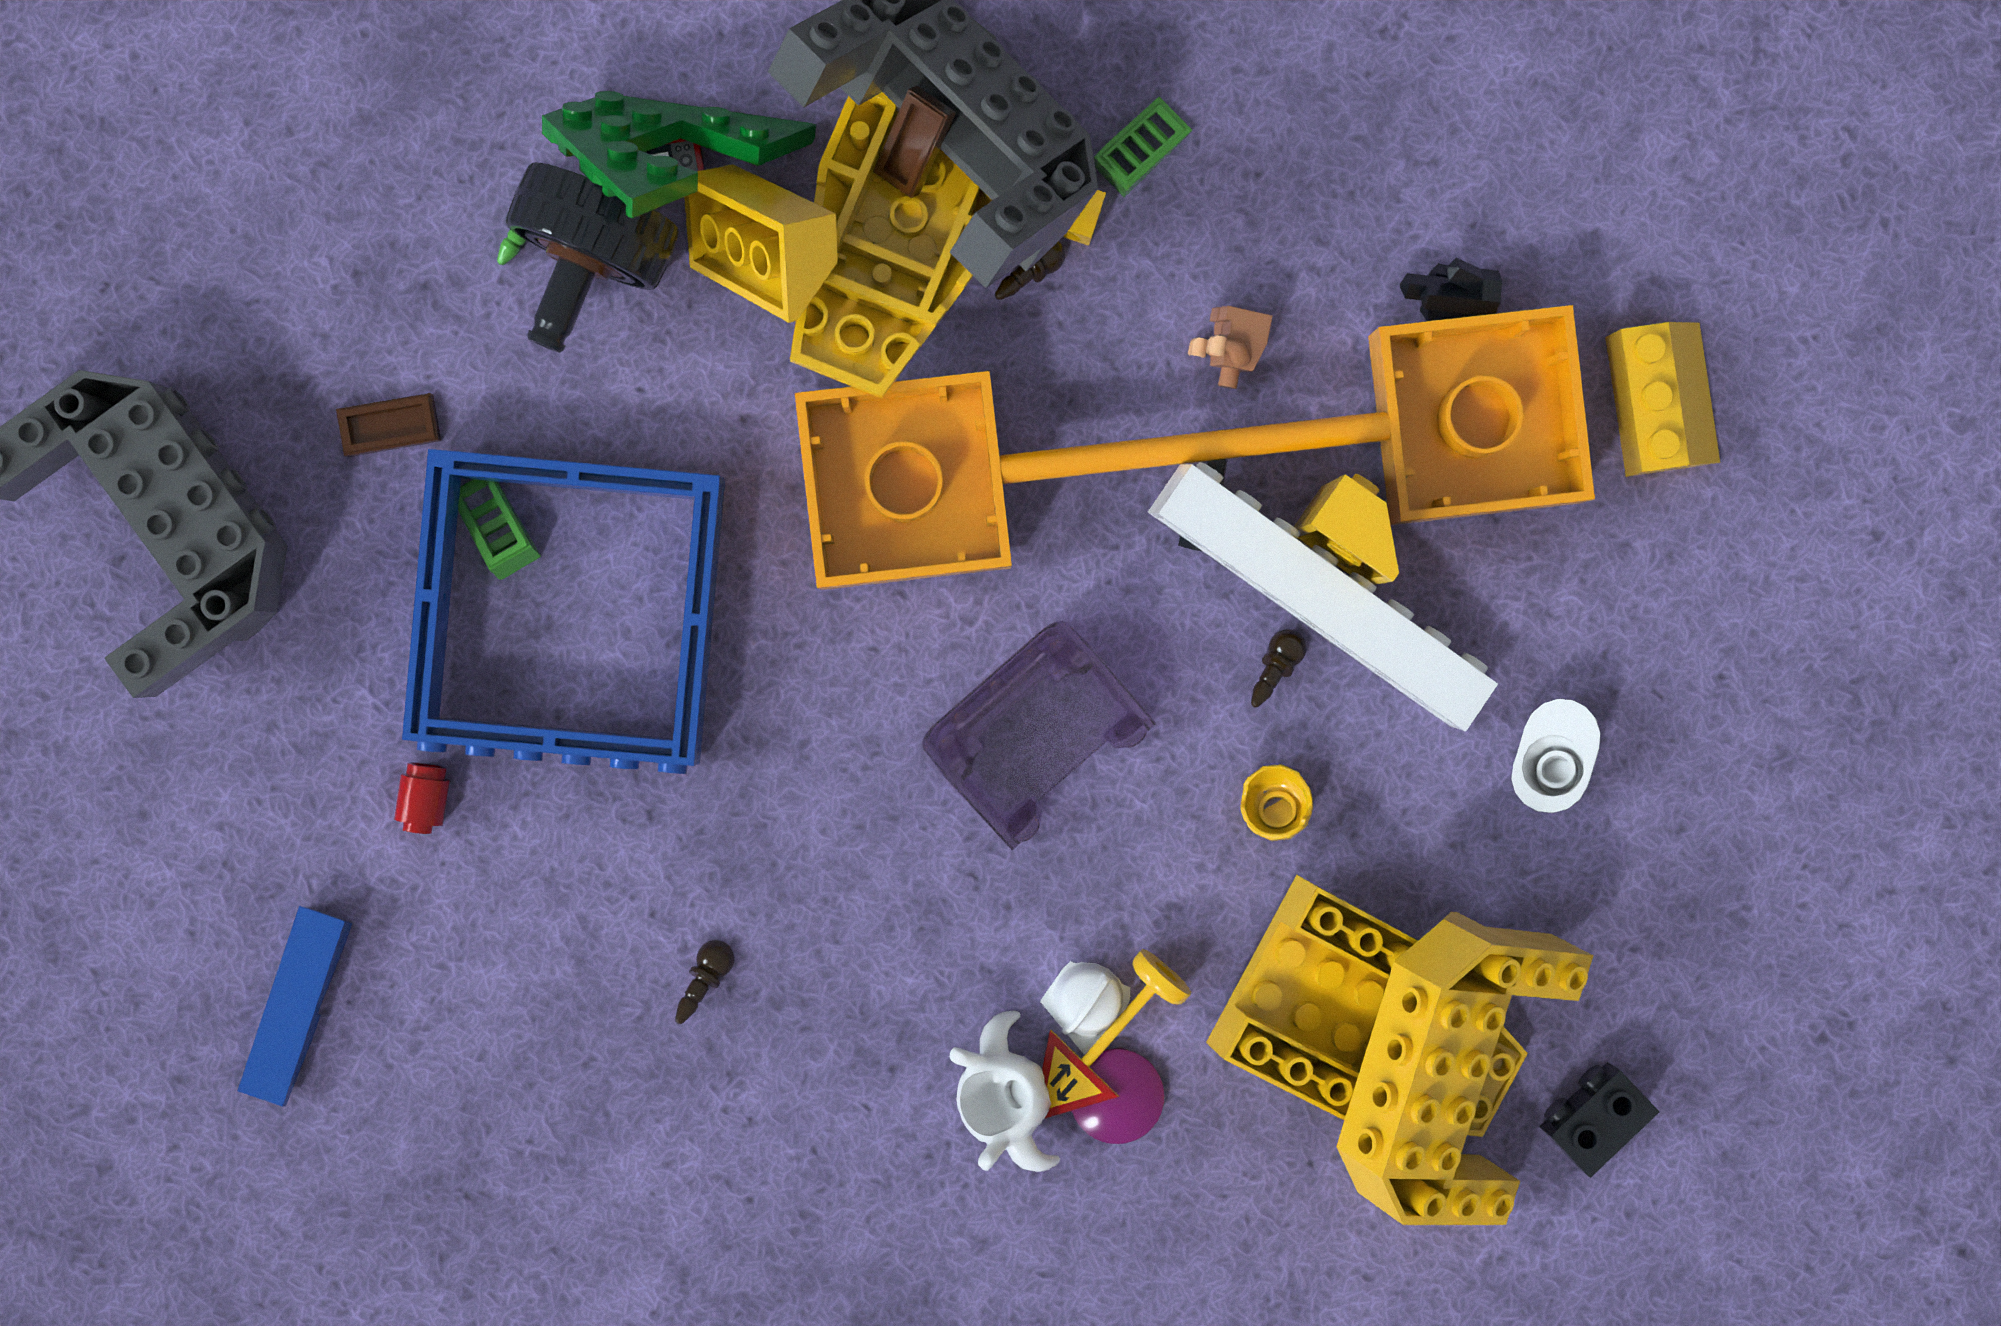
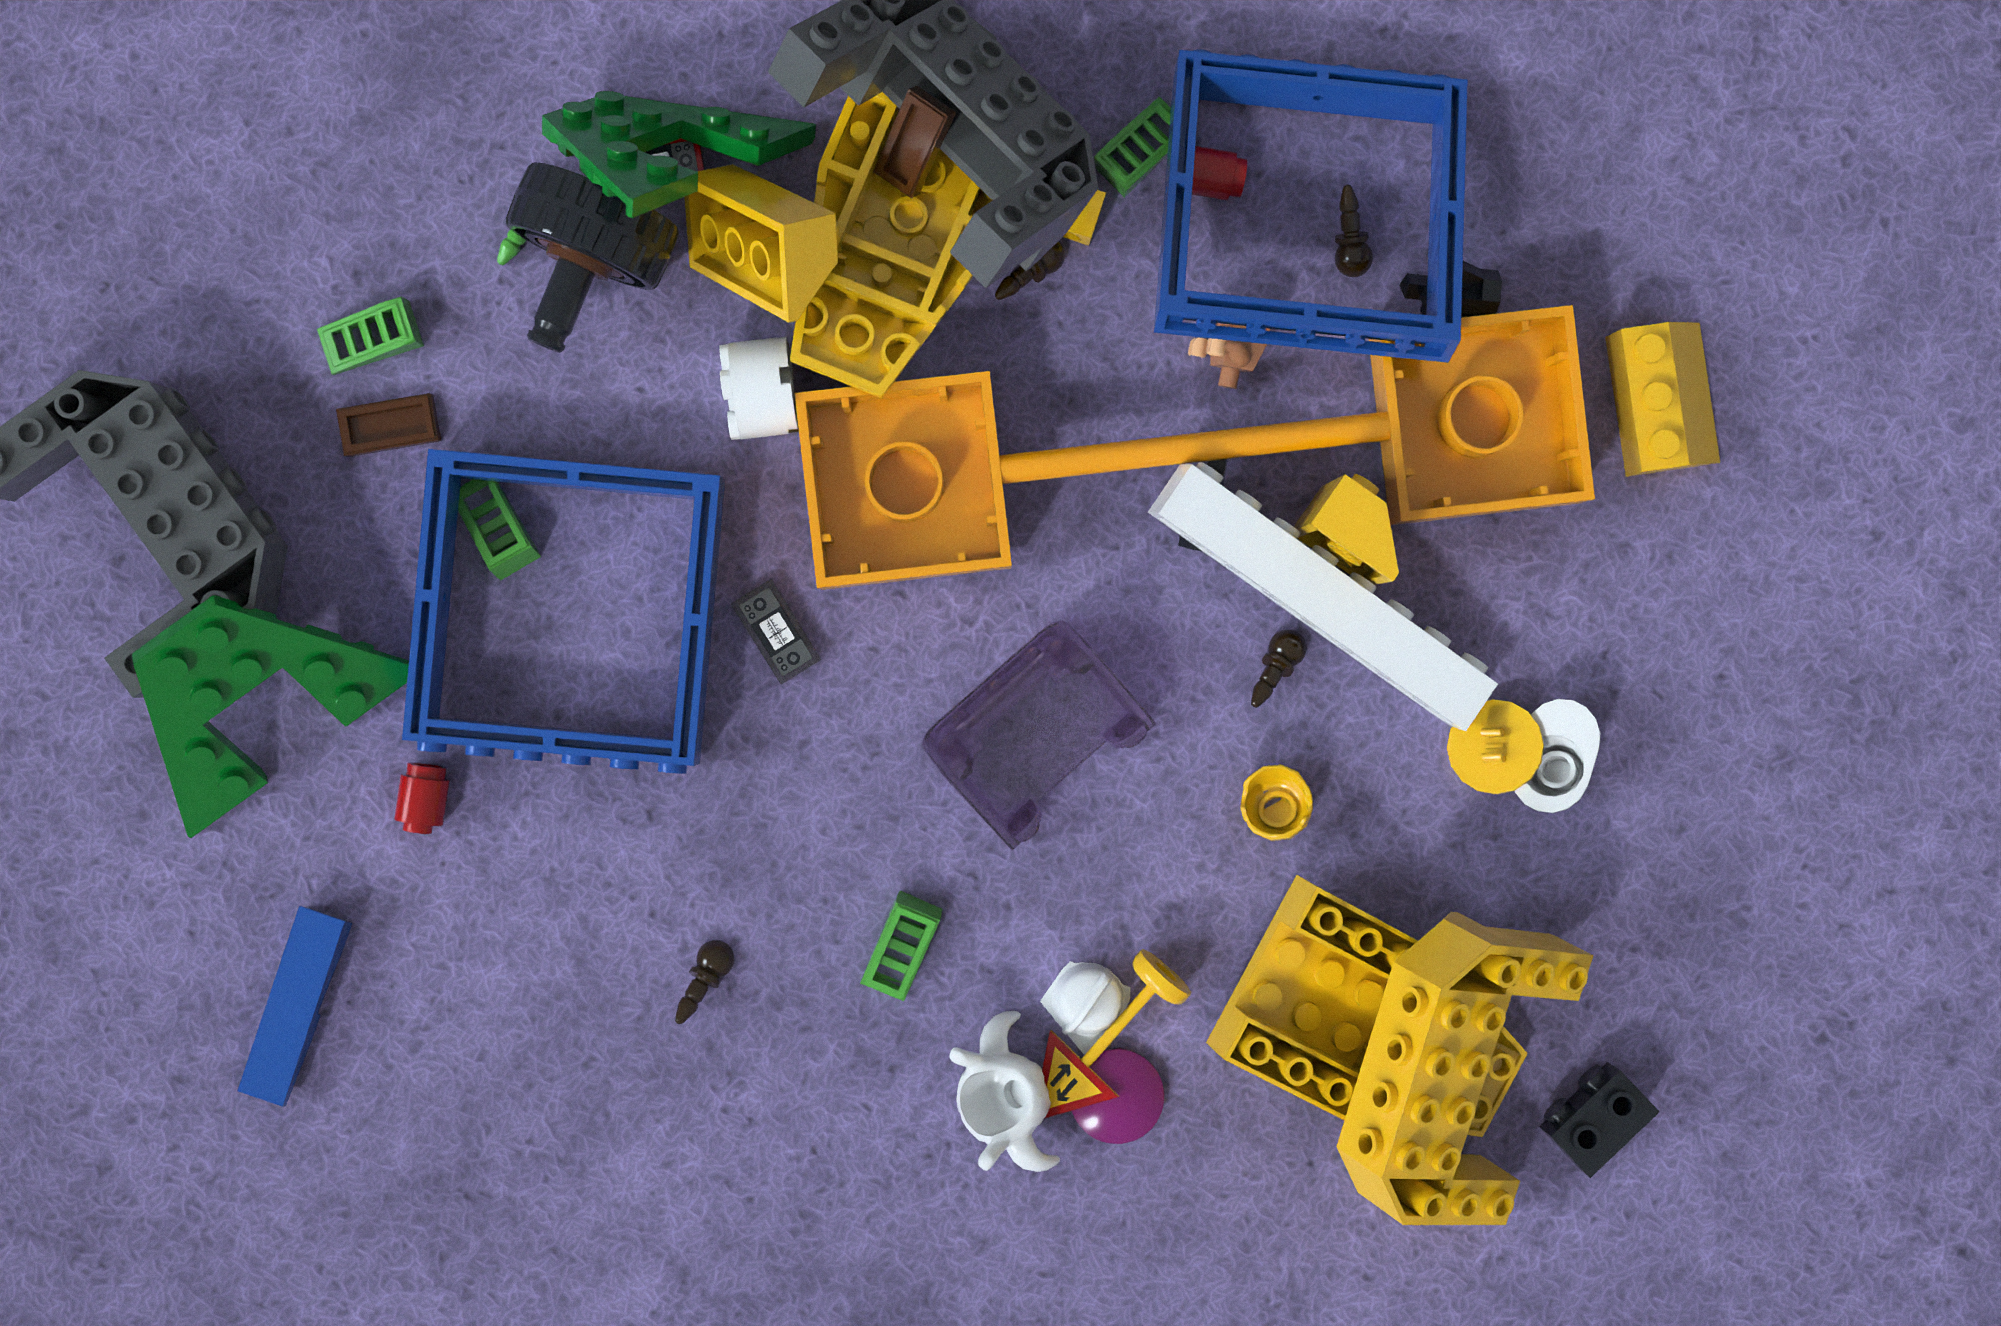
(219, 657): none -> green wing
(406, 324): none -> bright green slope
(758, 388): none -> white brick
(776, 631): none -> tile
(914, 909): none -> bright green slope
(1218, 173): none -> red brick
(1326, 90): none -> blue window
(1353, 255): none -> dark brown bar
(1497, 749): none -> yellow piece

